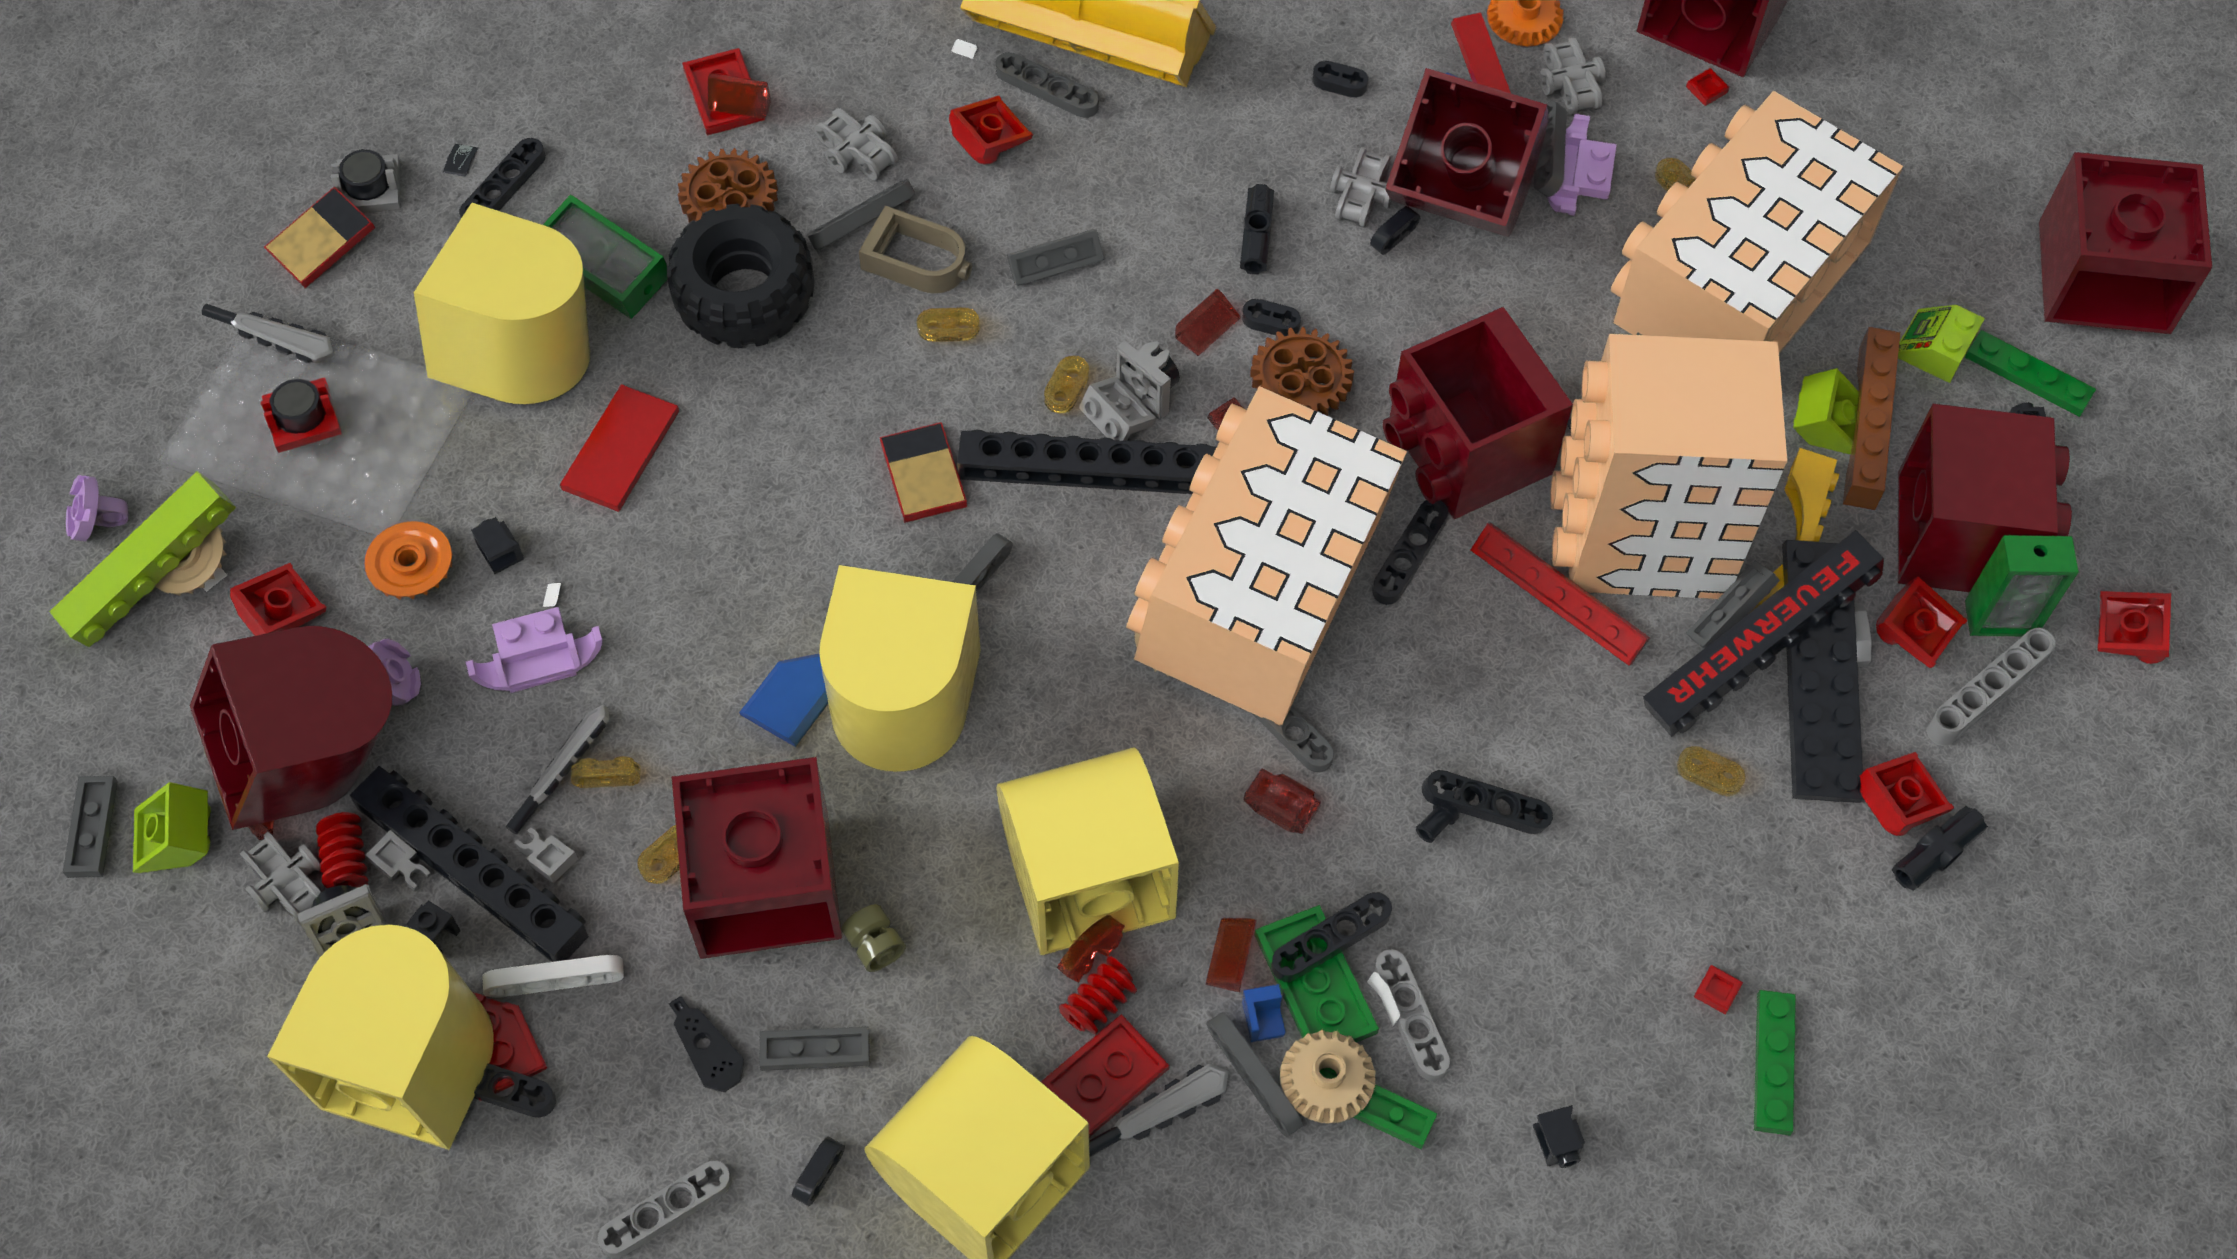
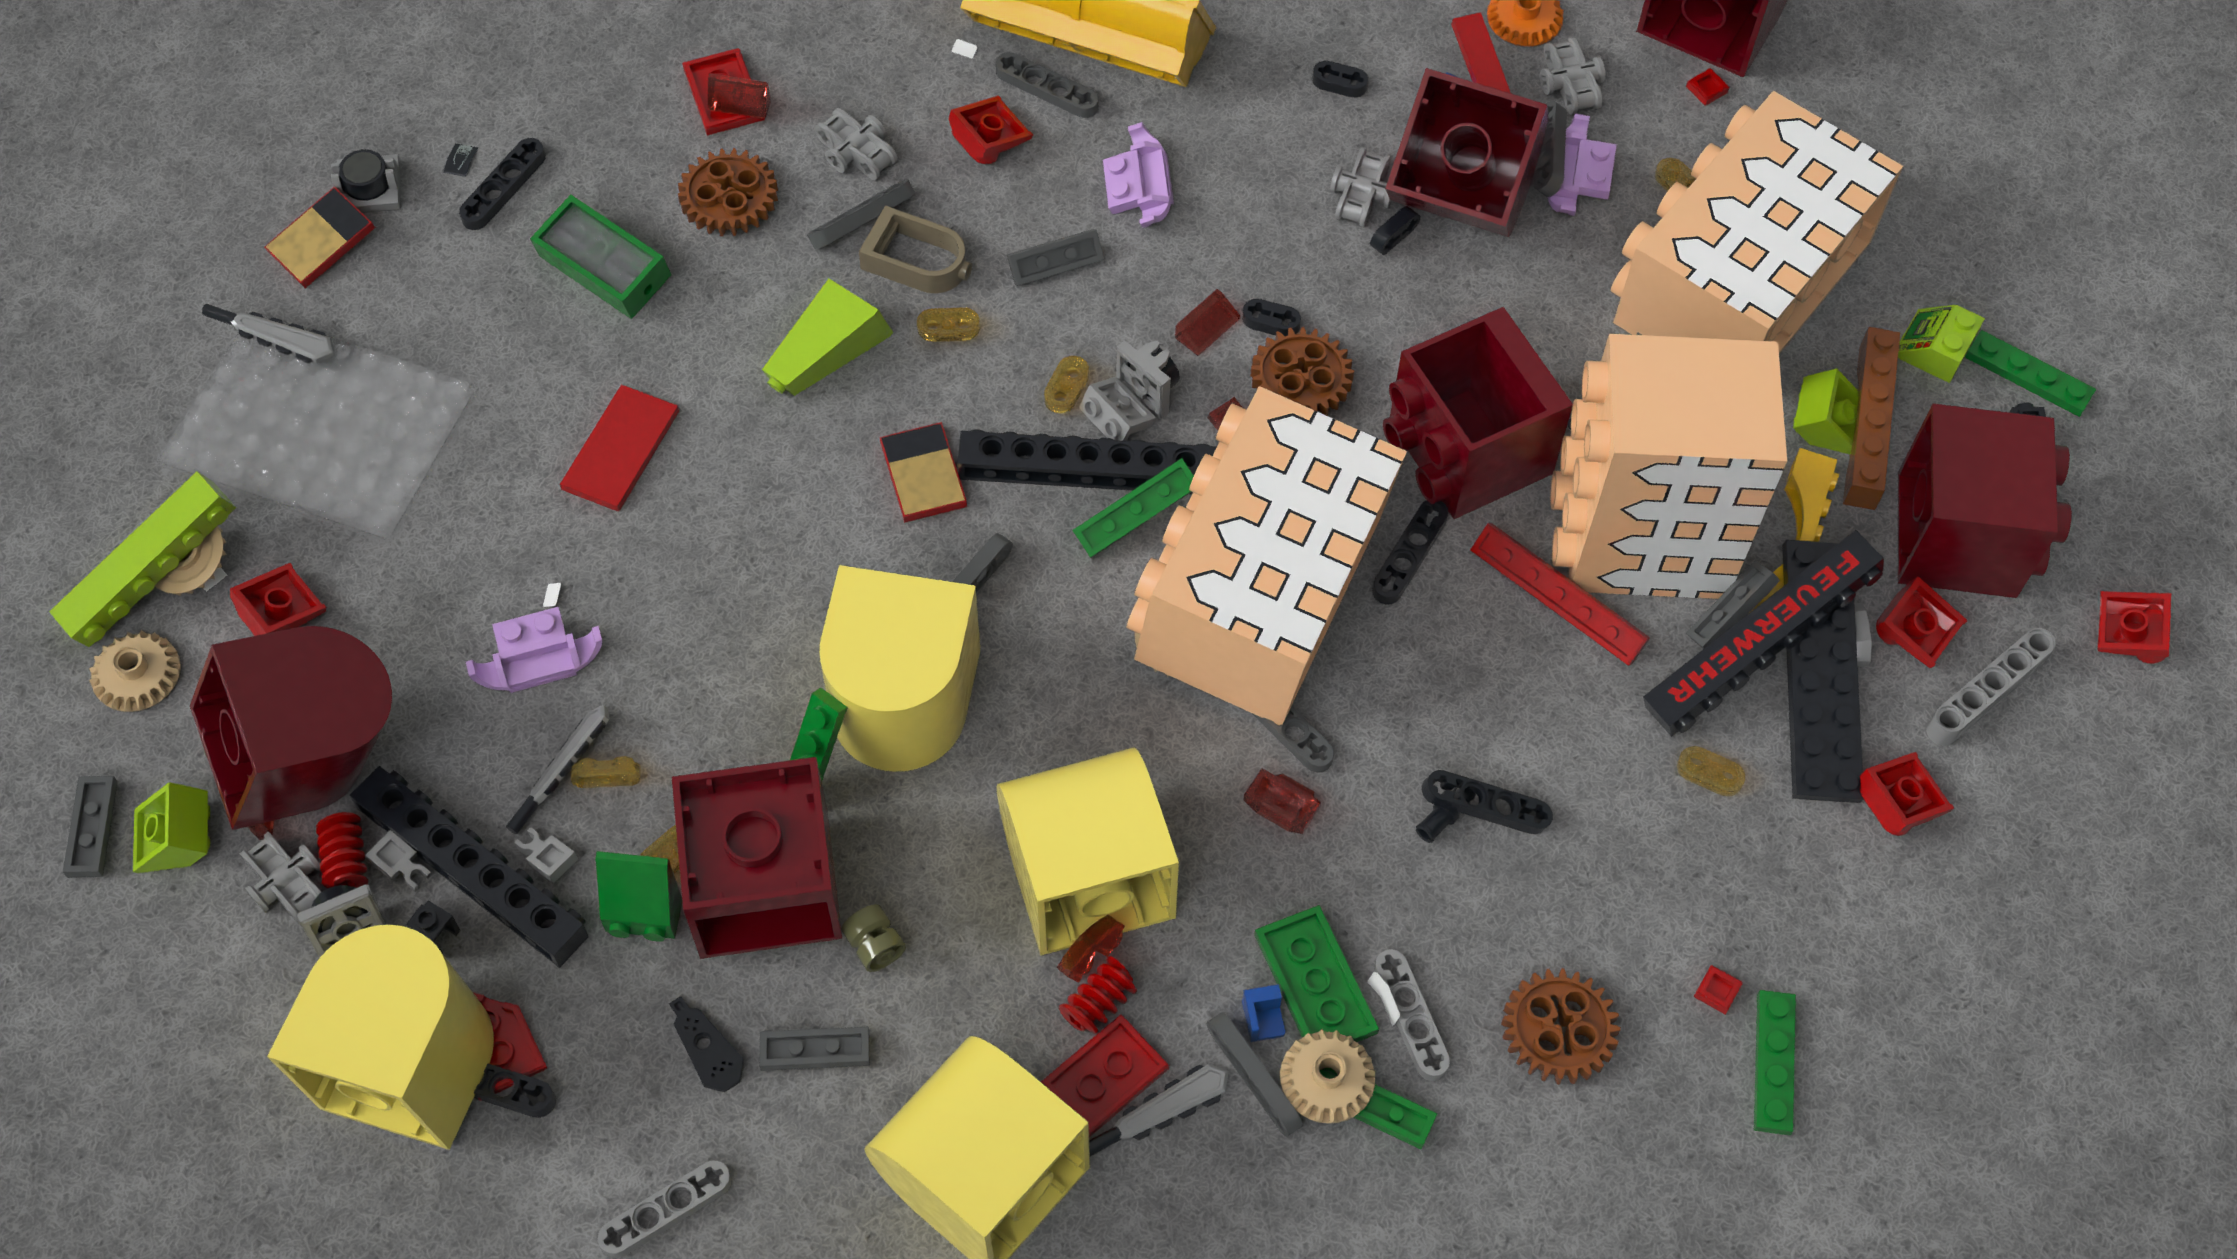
(92, 509): lavender tile -> none
(146, 683): none -> tan gear
(300, 413): piece -> none
(403, 679): lavender tile -> none
(405, 544): orange gear -> none
(497, 544): black window -> none
(505, 309): light yellow brick -> none
(552, 976): white beam -> none
(637, 896): none -> green slope
(732, 242): black tyre -> none
(789, 698): blue tile -> none
(818, 1171): black beam -> none
(819, 729): none -> green plate
(824, 338): none -> lime slope
(1135, 508): none -> green plate
(1140, 178): none -> lavender plate
(1231, 953): clear red slope -> none
(1257, 229): black piece -> none
(1334, 940): black beam -> none
(1559, 1137): black window -> none
(1592, 1022): none -> dark orange gear
(1939, 848): black piece -> none
(2021, 585): green brick -> none
(2124, 243): dark red piece -> none

